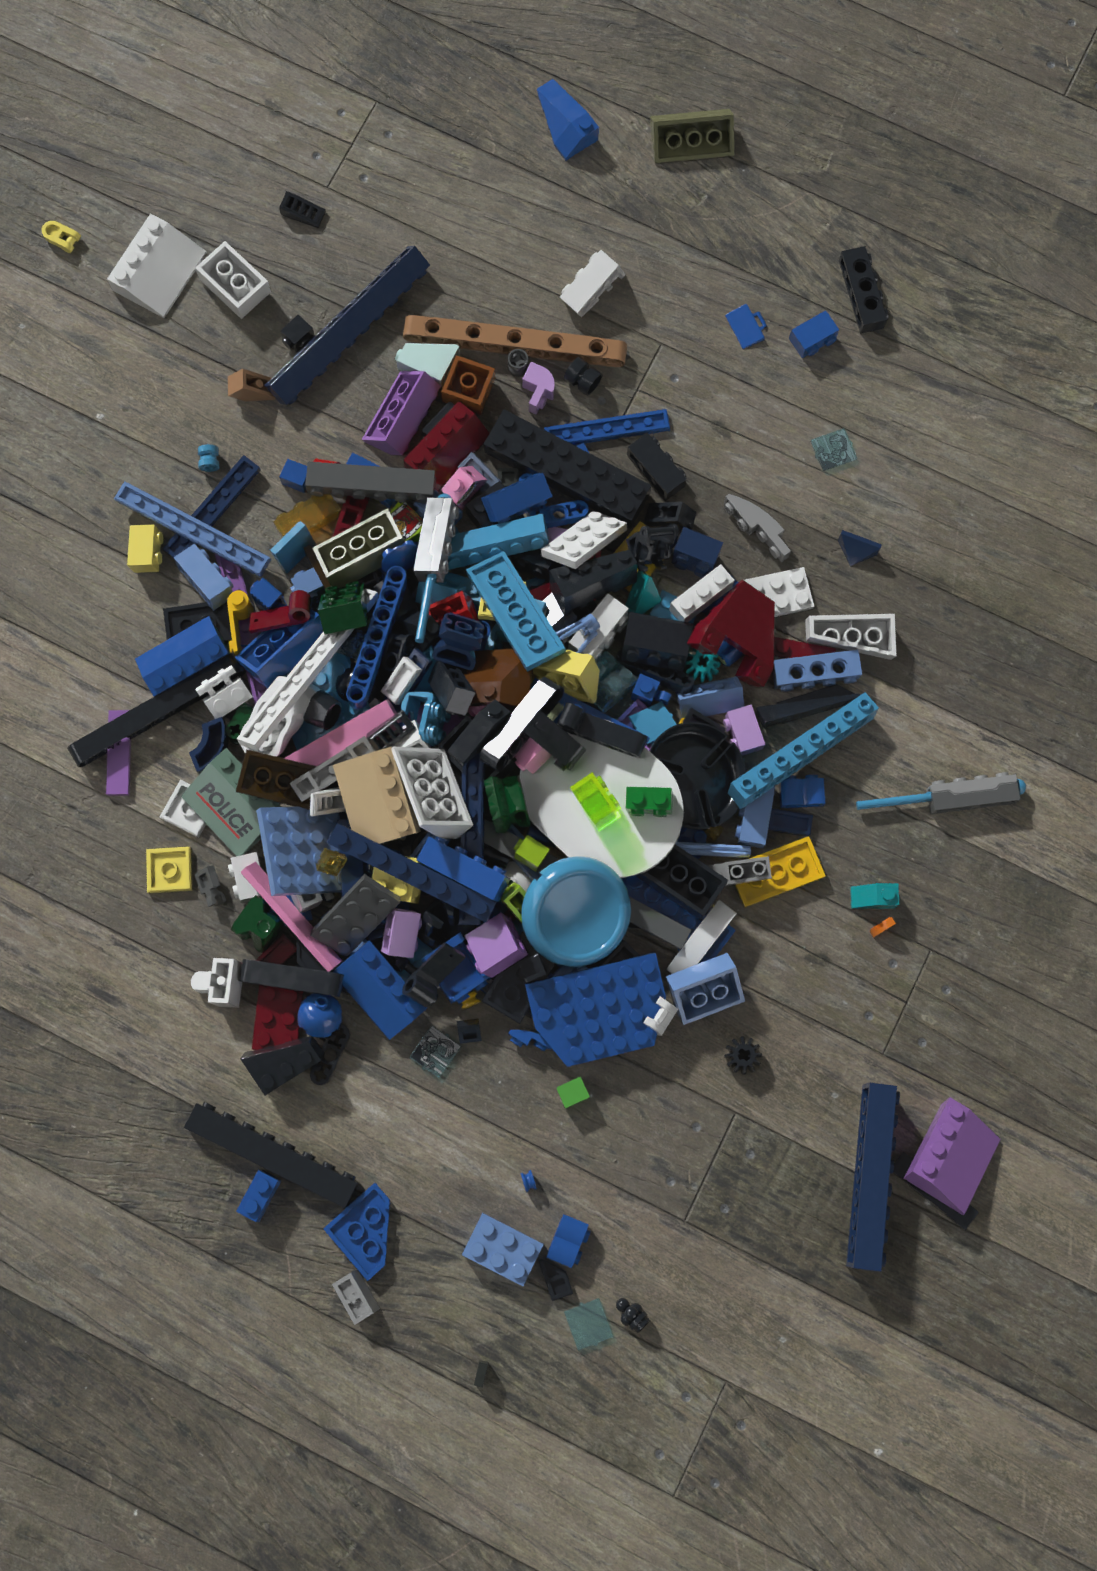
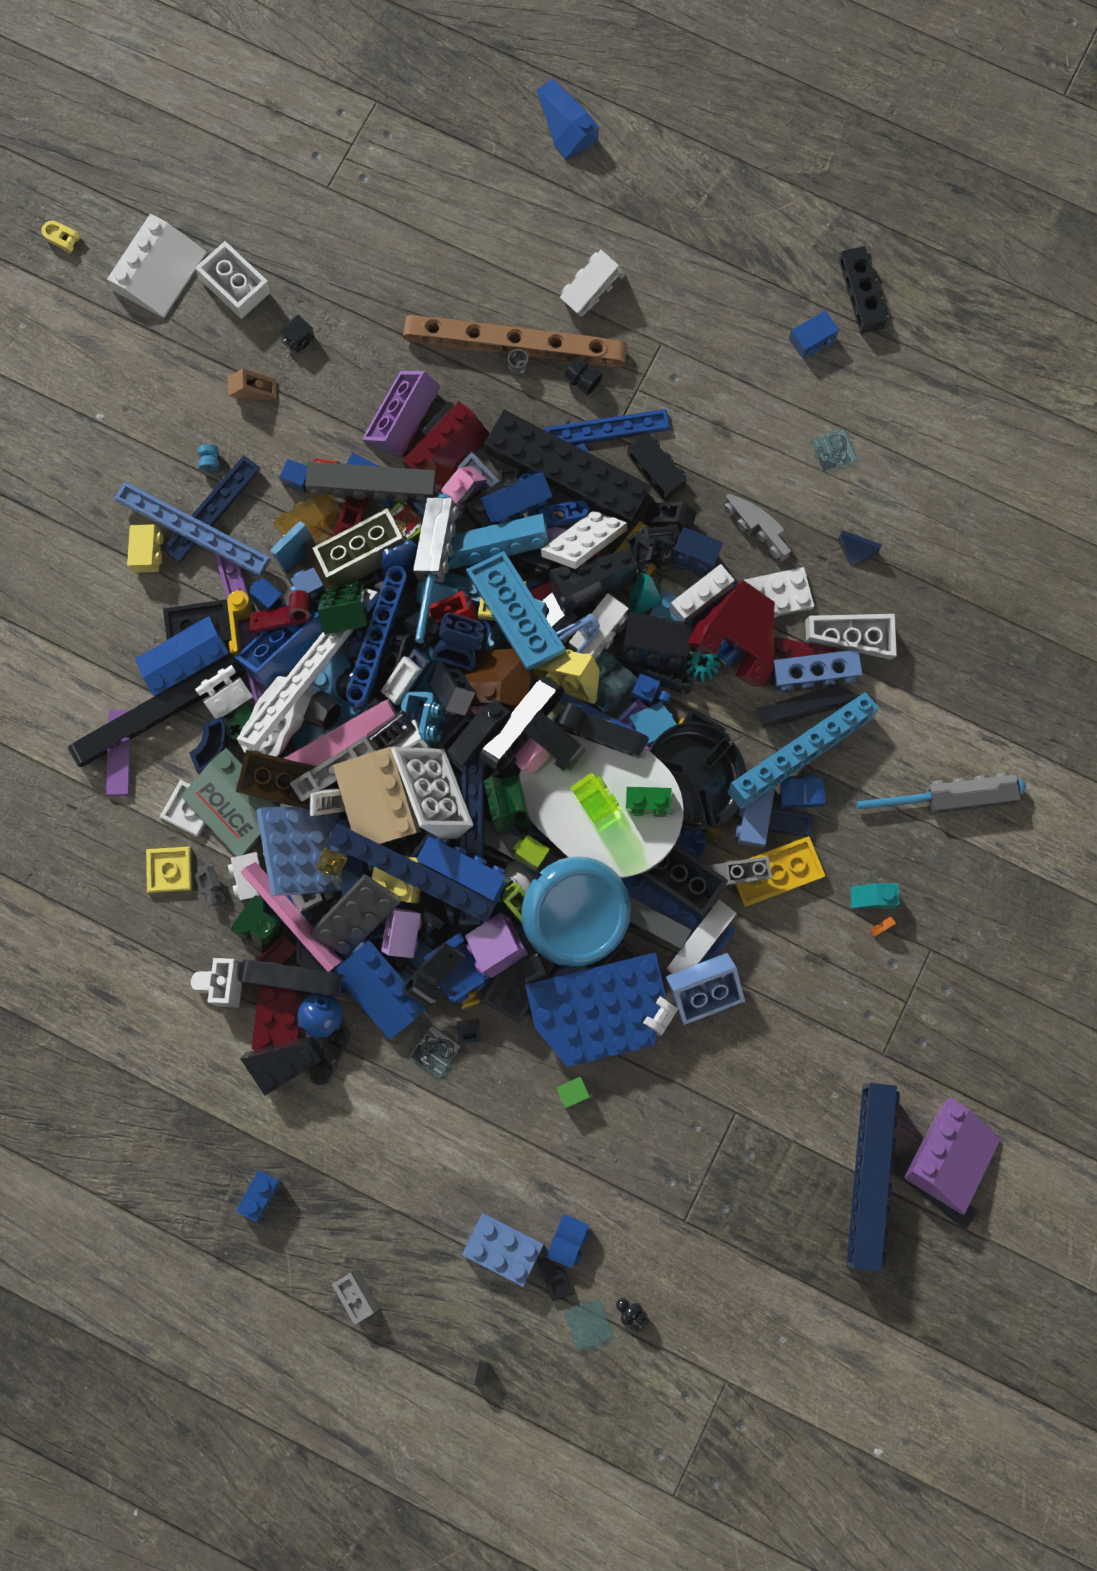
(204, 576): medium blue brick -> none
(272, 1155): black brick -> none
(304, 204): black slope -> none
(347, 325): dark blue brick -> none
(363, 1231): blue plate -> none
(431, 358): light aqua slope -> none
(469, 384): dark orange brick -> none
(524, 1037): blue slope -> none
(528, 1181): blue bush -> none
(541, 382): lavender brick -> none
(692, 135): olive slope -> none
(713, 697): medium blue panel -> none
(715, 849): light blue axle -> none
(742, 1063): black gear -> none
(744, 729): lavender brick -> none
(745, 326): blue piece -> none

